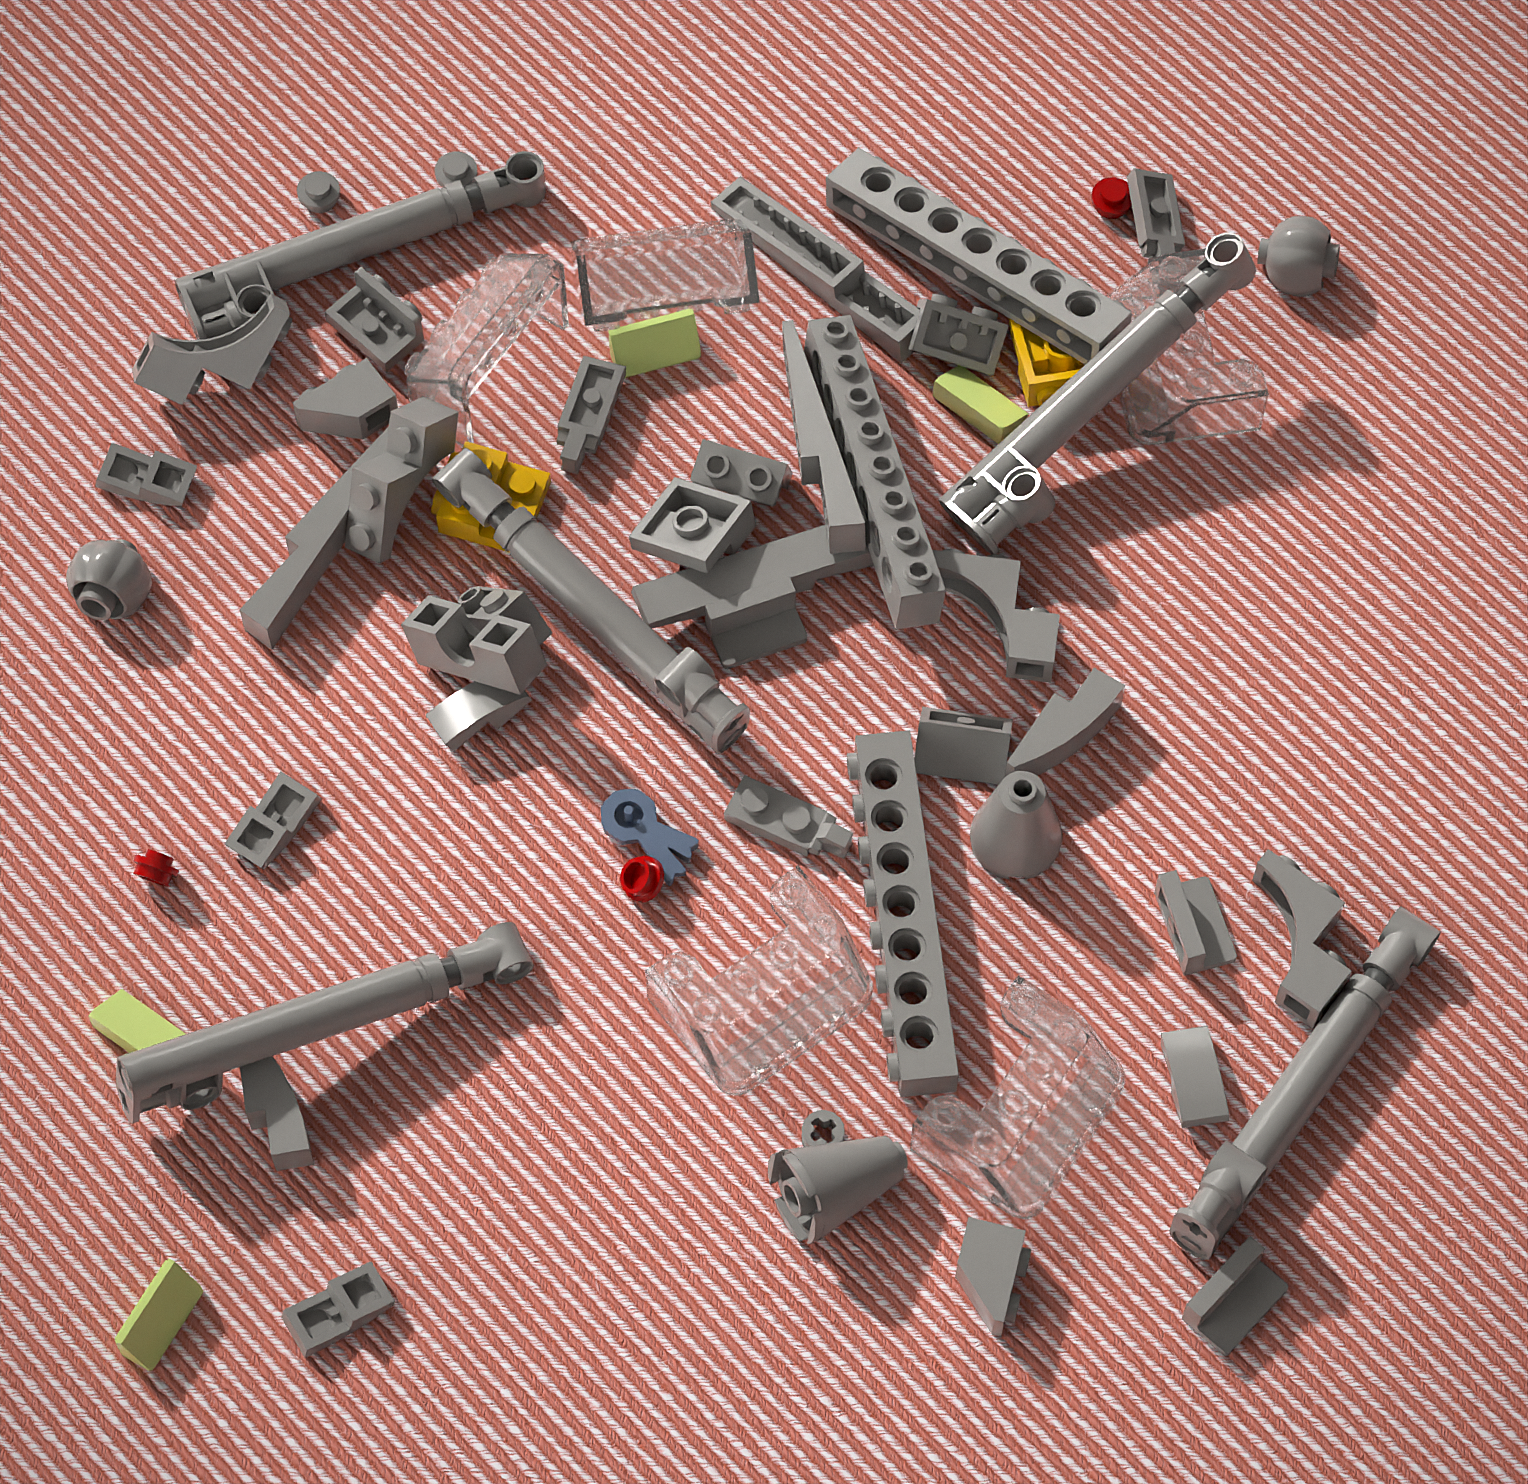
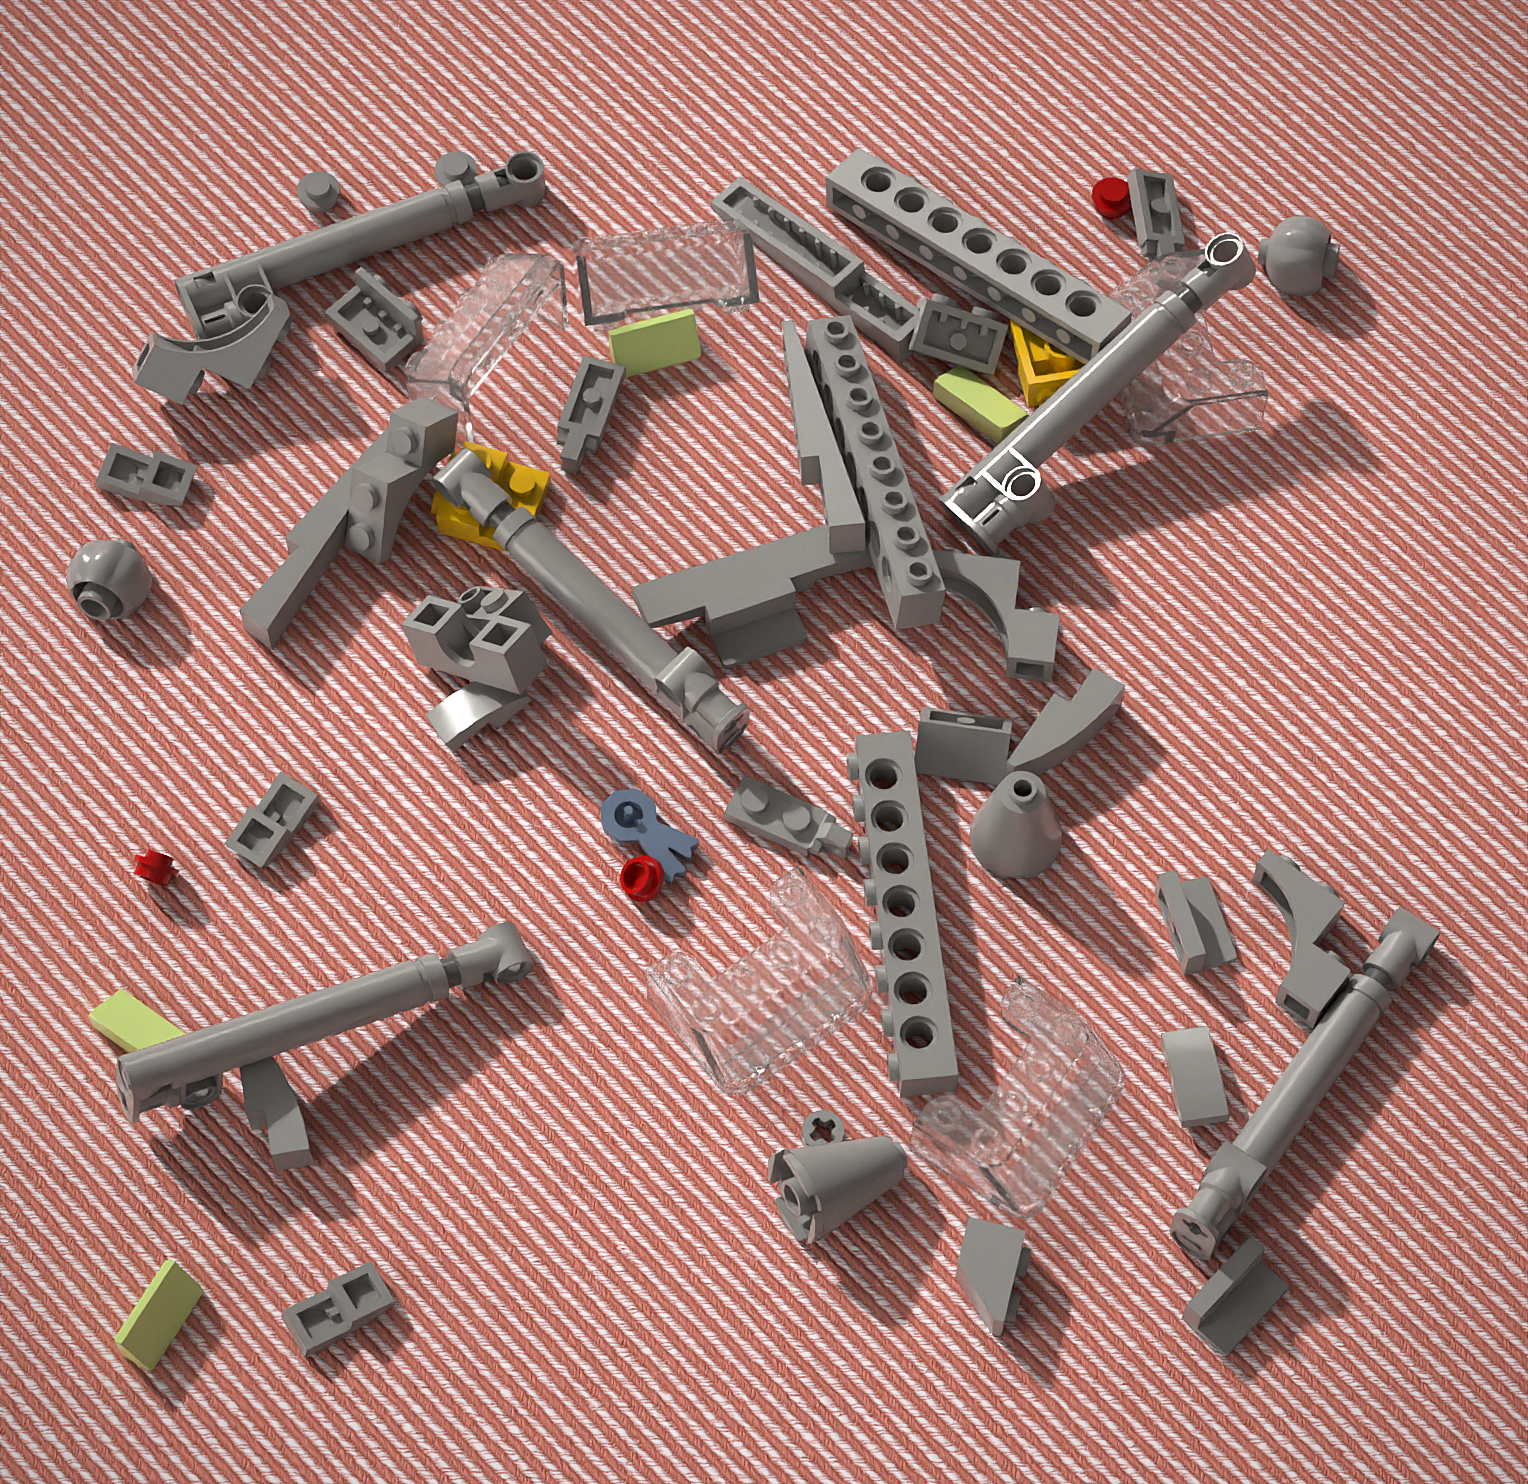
(347, 405): light grey slope -> none
(694, 525): light grey plate -> none
(740, 473): light grey bracket -> none

